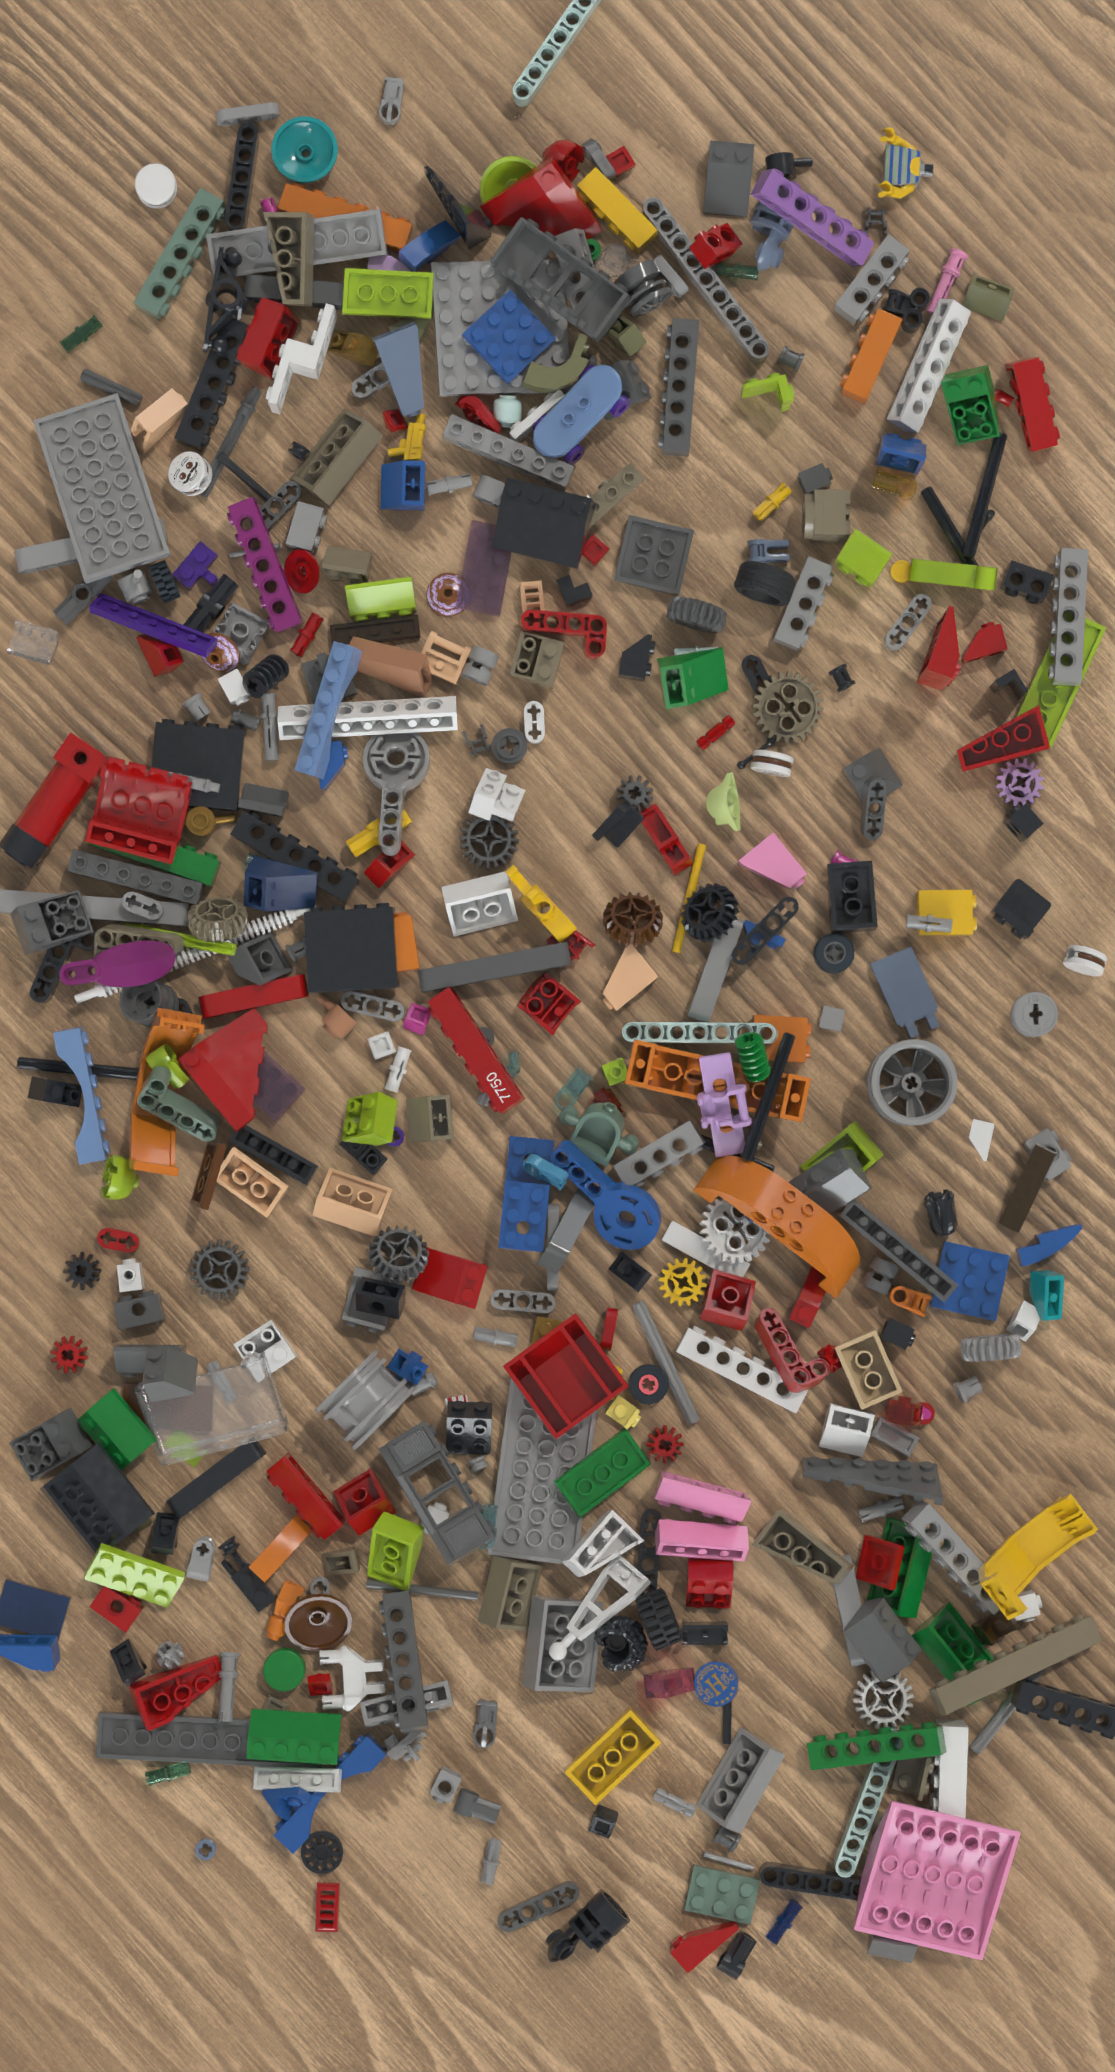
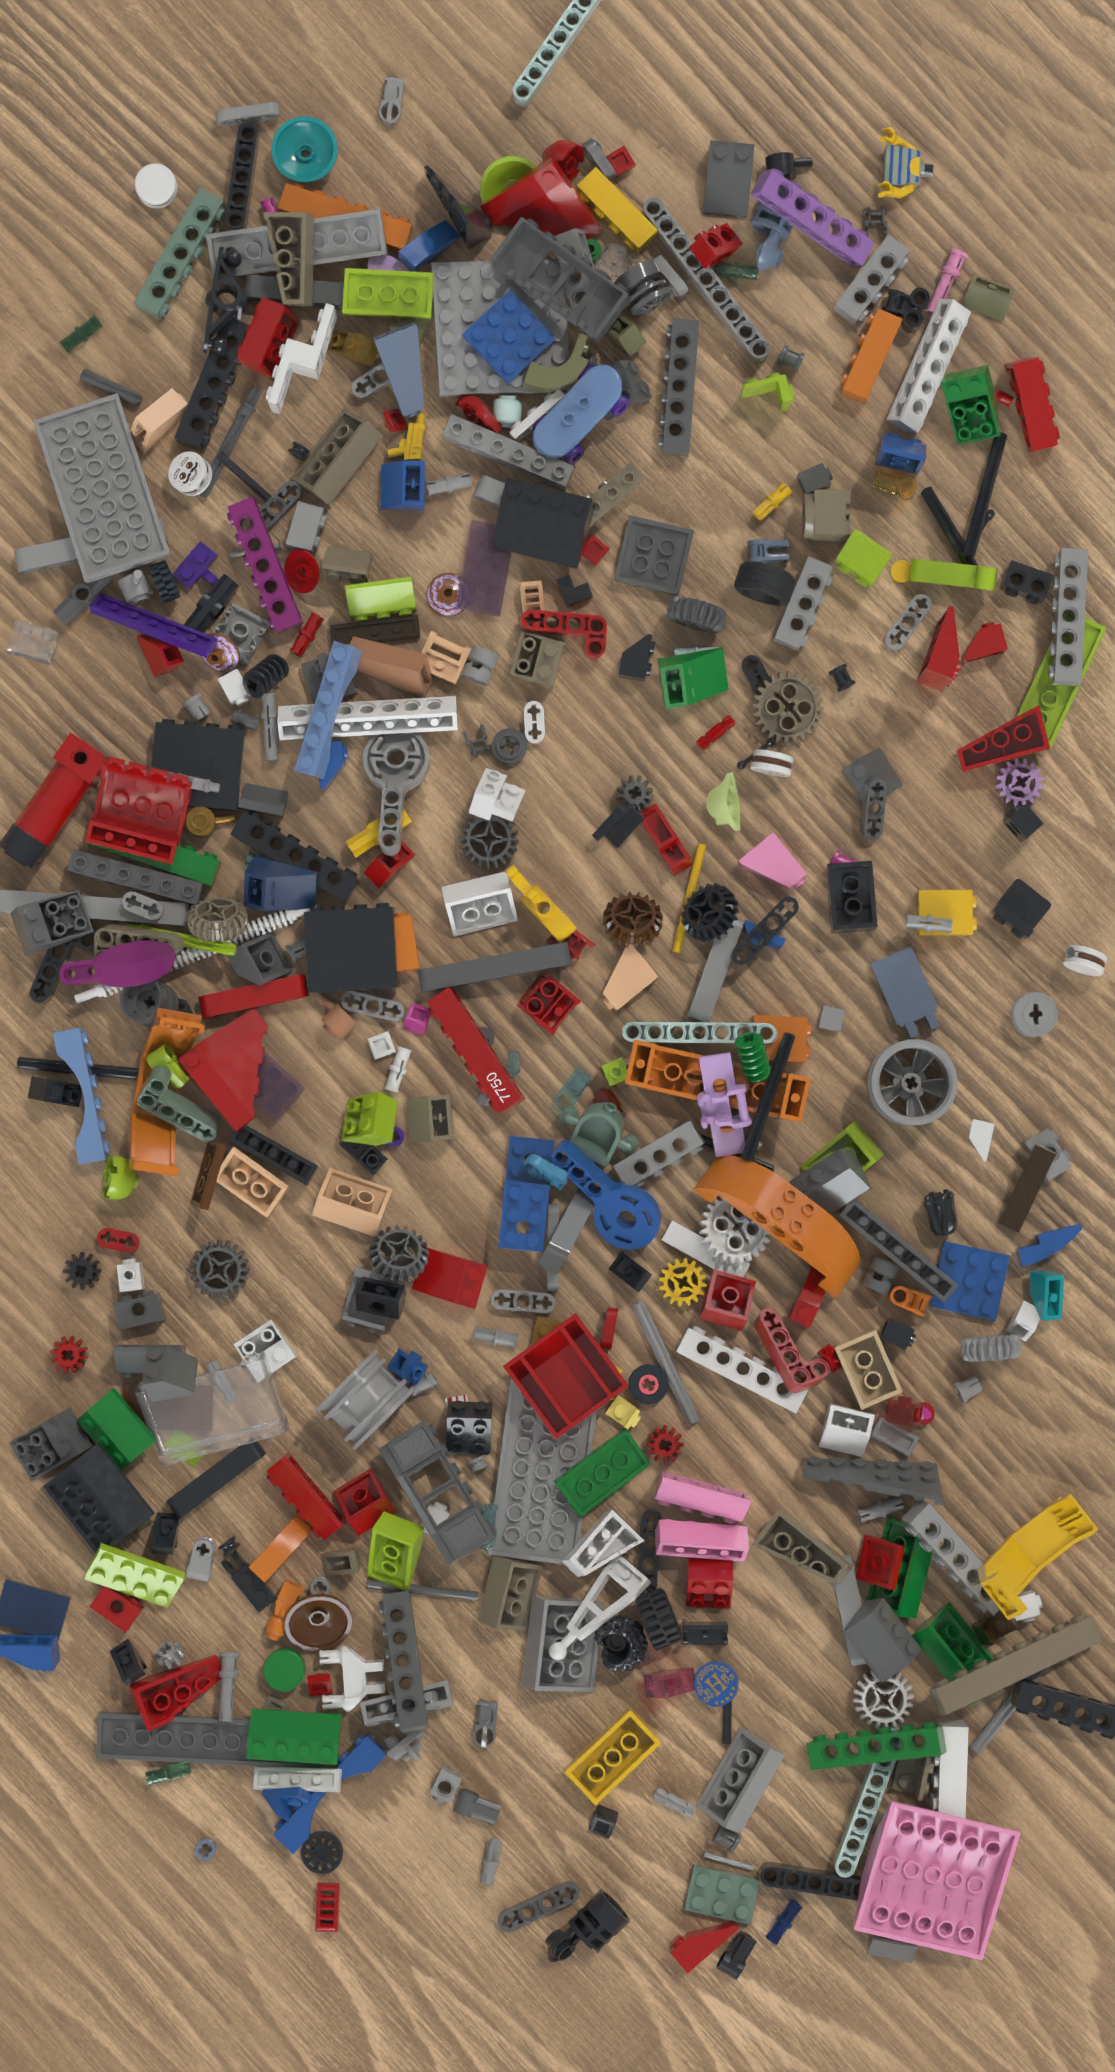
(834, 946): black wheel -> none
(1011, 679): black panel -> none

